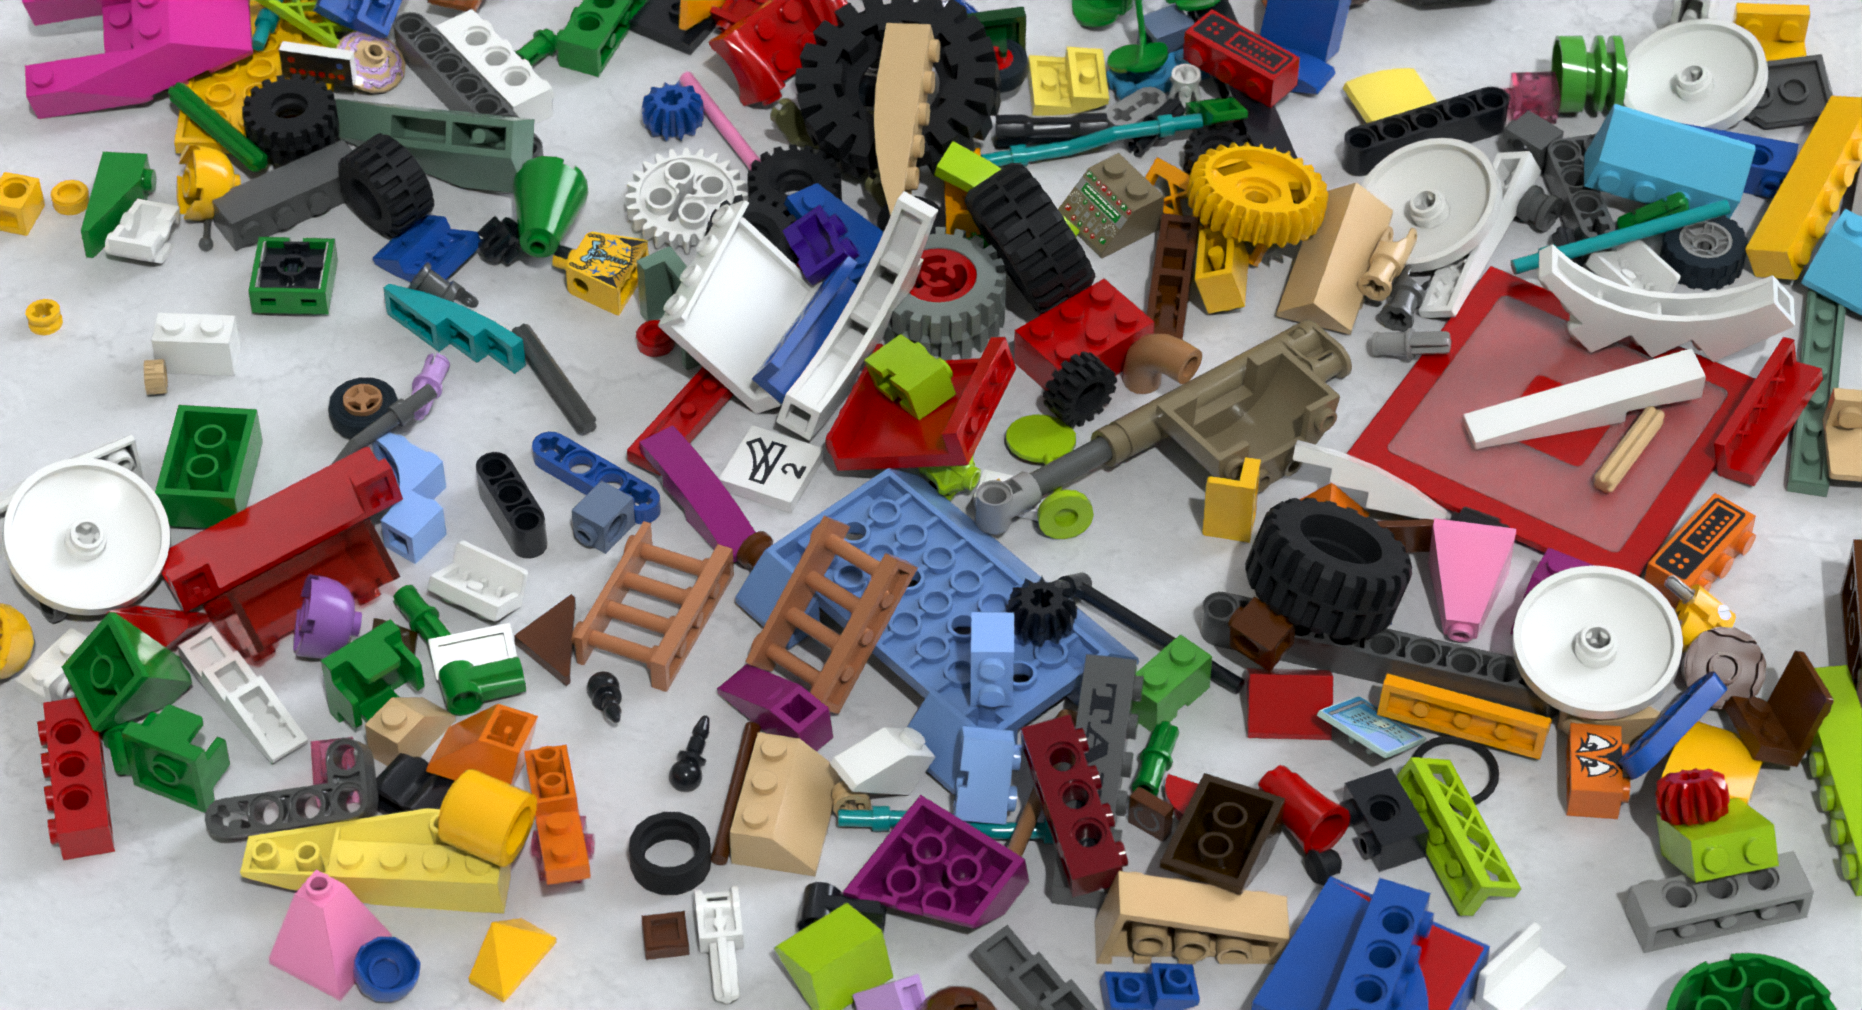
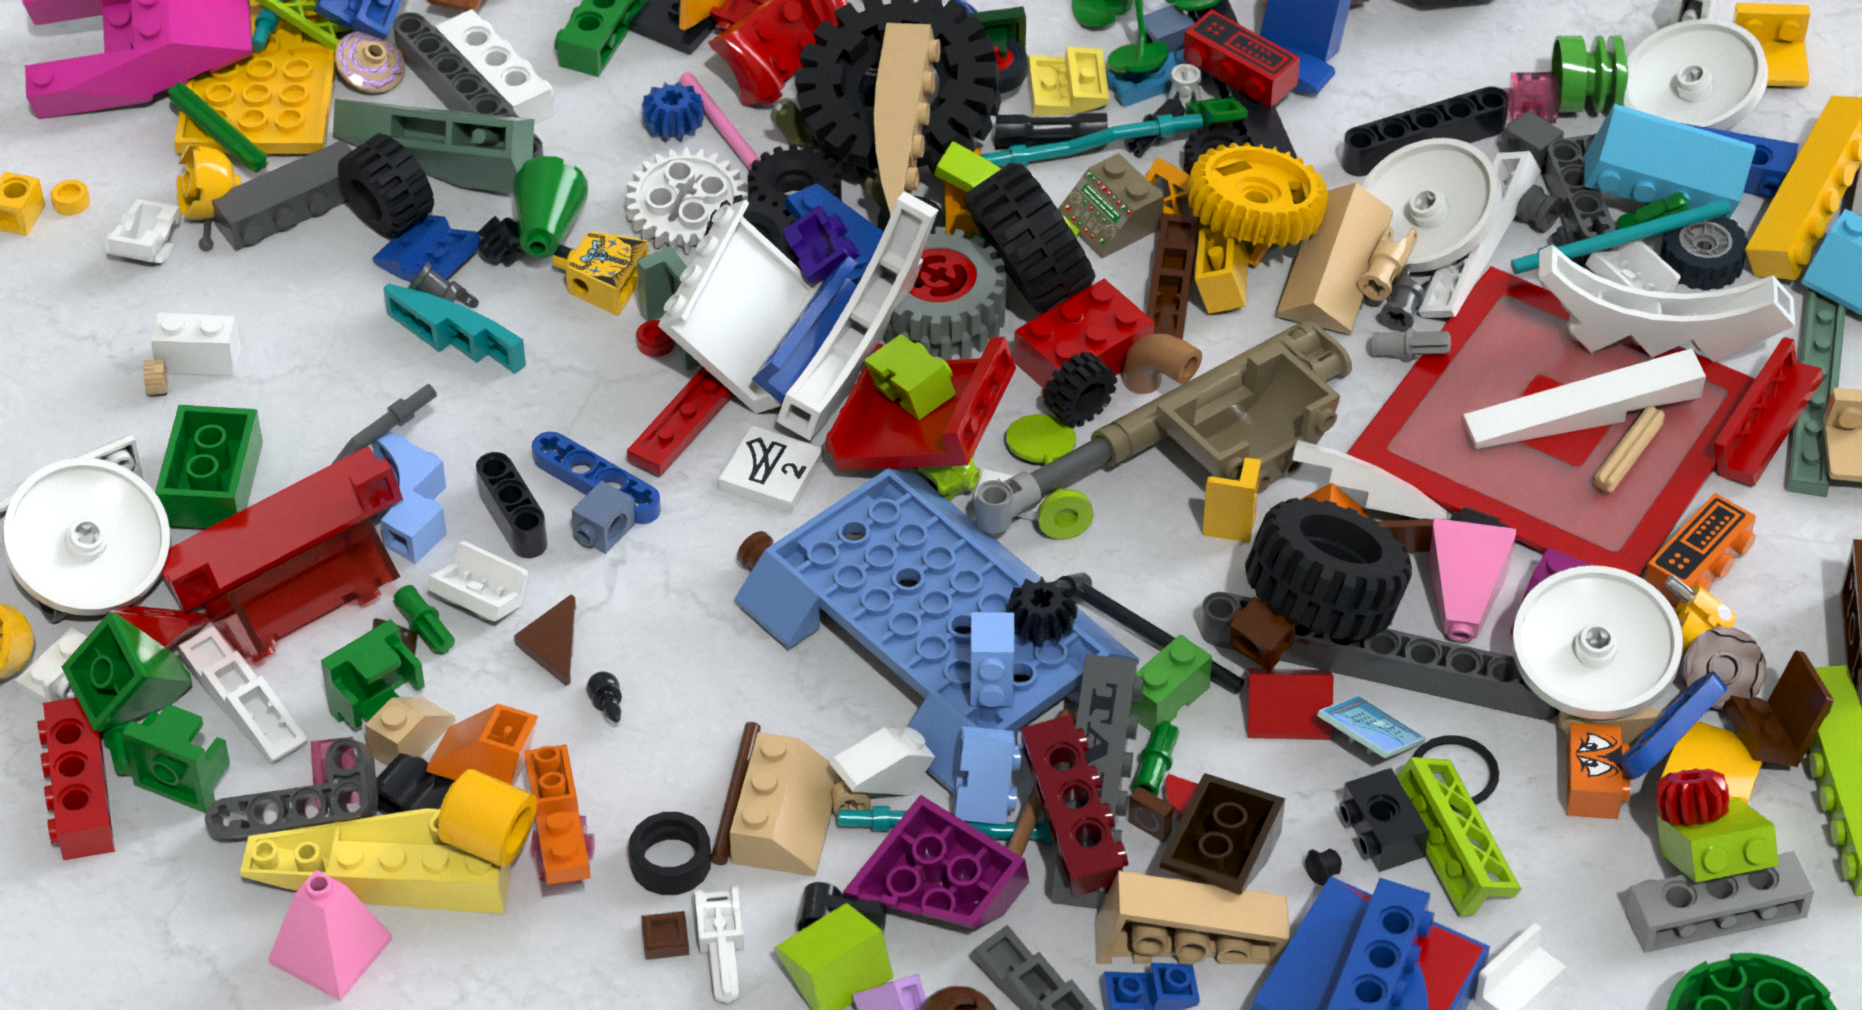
(44, 325): yellow bush -> none
(116, 187): green slope -> none
(293, 275): piece -> none
(294, 136): black tyre -> none
(323, 63): black tile -> none
(324, 618): medium lavender cylinder -> none
(359, 404): black wheel -> none
(386, 969): blue hair -> none
(433, 375): lavender axle -> none
(470, 685): green piece -> none
(474, 646): white tile -> none
(509, 956): yellow slope -> none
(538, 47): green pin -> none
(556, 381): dark grey axle -> none
(679, 630): nougat fence -> none
(687, 773): black bar -> none
(697, 489): magenta slope -> none
(778, 706): magenta slope -> none
(867, 620): nougat fence -> none
(1135, 106): light grey beam -> none
(1308, 813): red plant -> none
(1387, 93): light yellow slope -> none
(1464, 716): light orange fence -> none
(1794, 92): dark grey tile -> none

